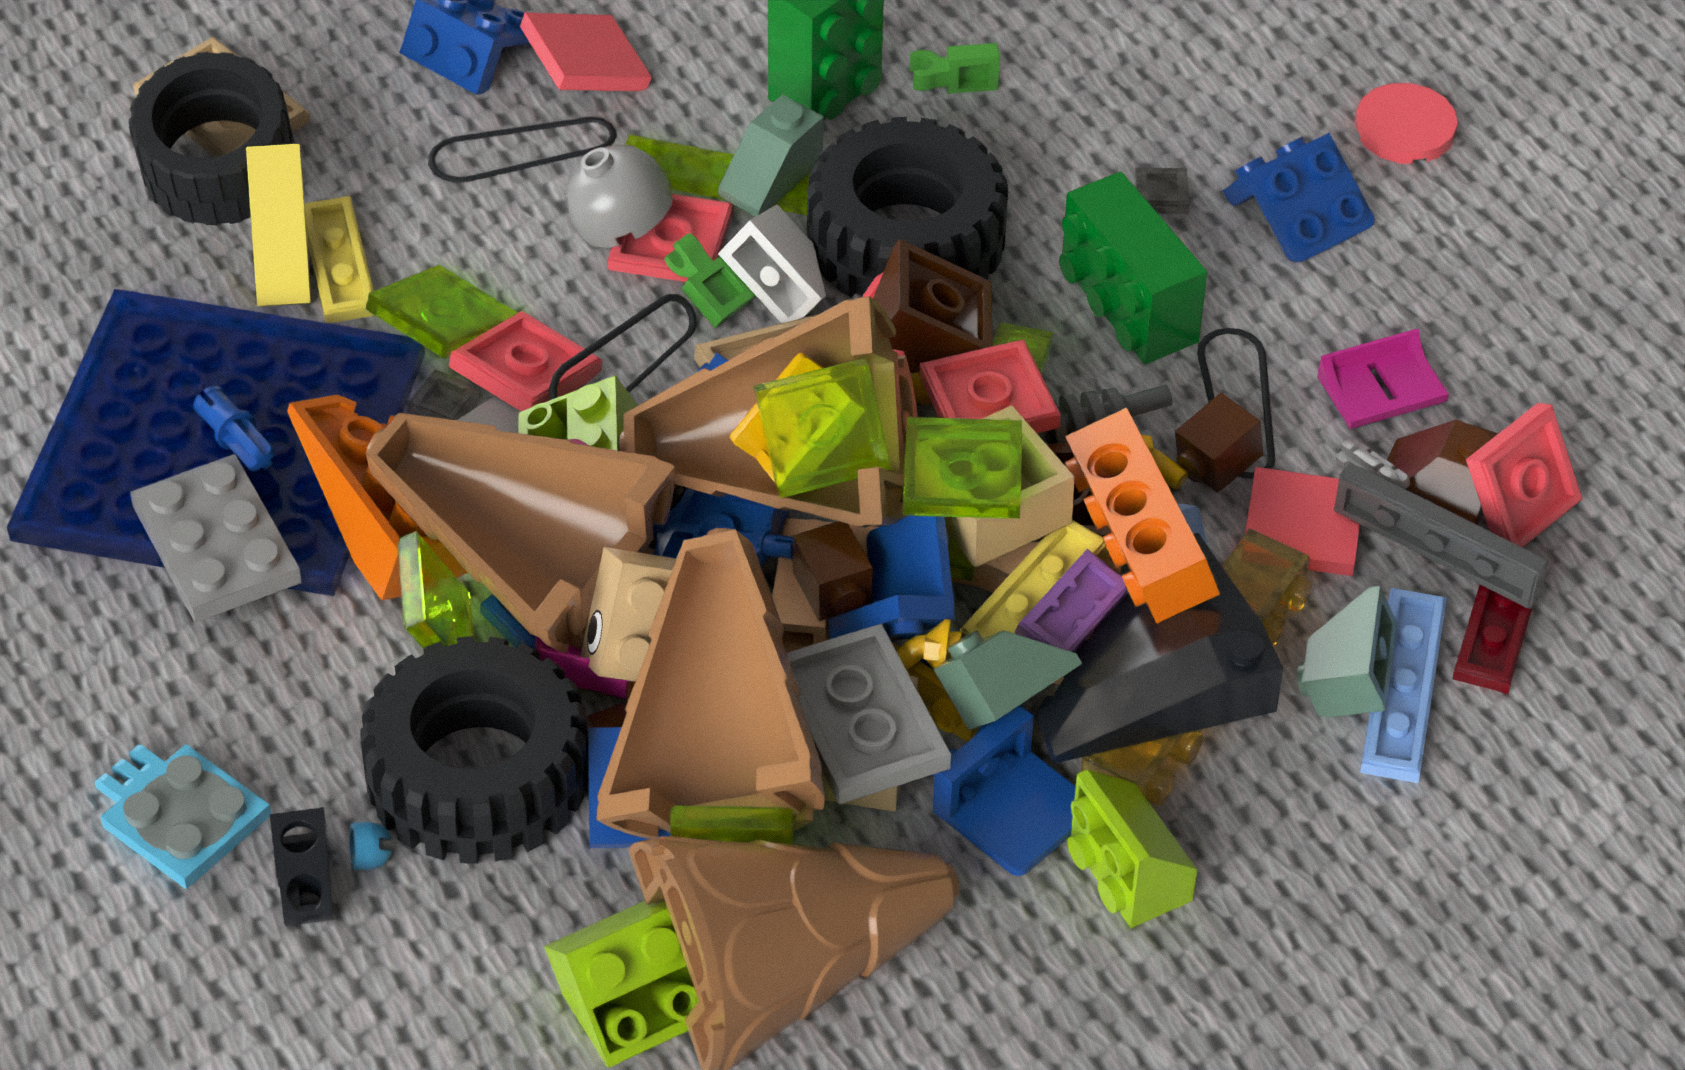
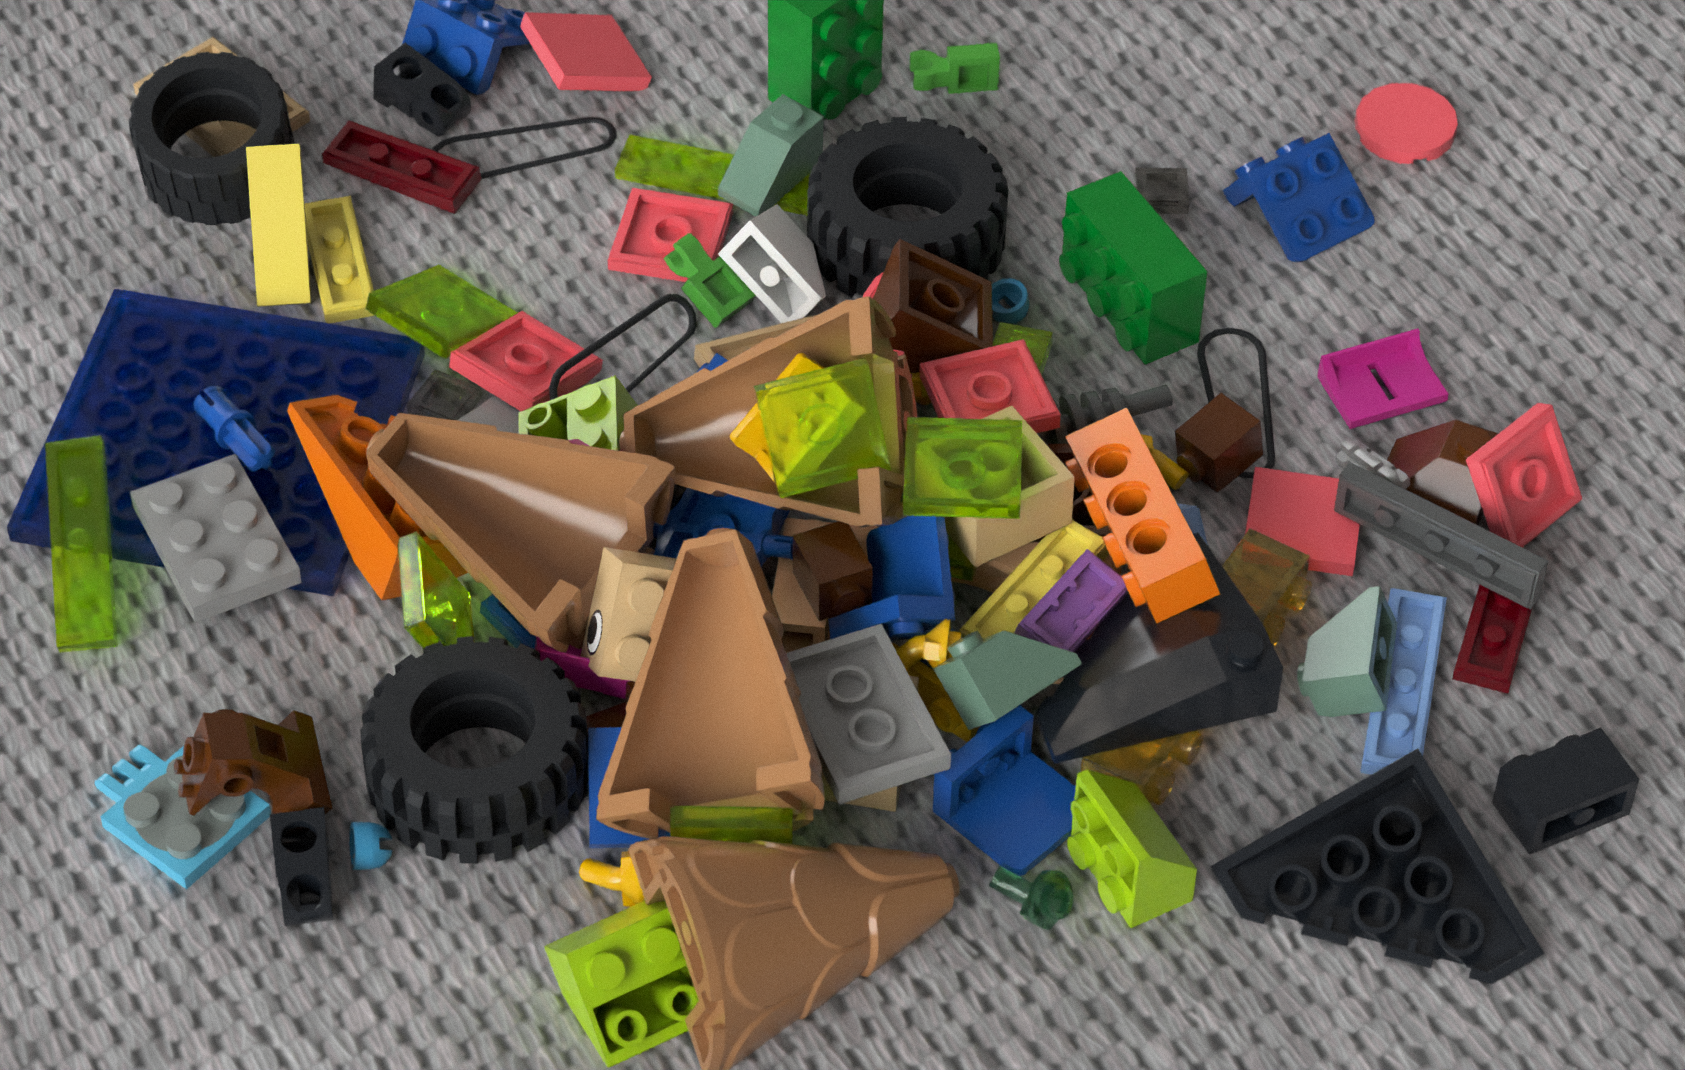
(81, 544): none -> clear neon green tile
(244, 752): none -> reddish brown tile
(402, 166): none -> dark red tile
(420, 90): none -> black leg
(614, 877): none -> yellow plate
(617, 194): light grey cylinder -> none
(1015, 296): none -> dark azure hinge
(1038, 897): none -> clear green plate
(1386, 868): none -> black slope
(1564, 790): none -> black brick

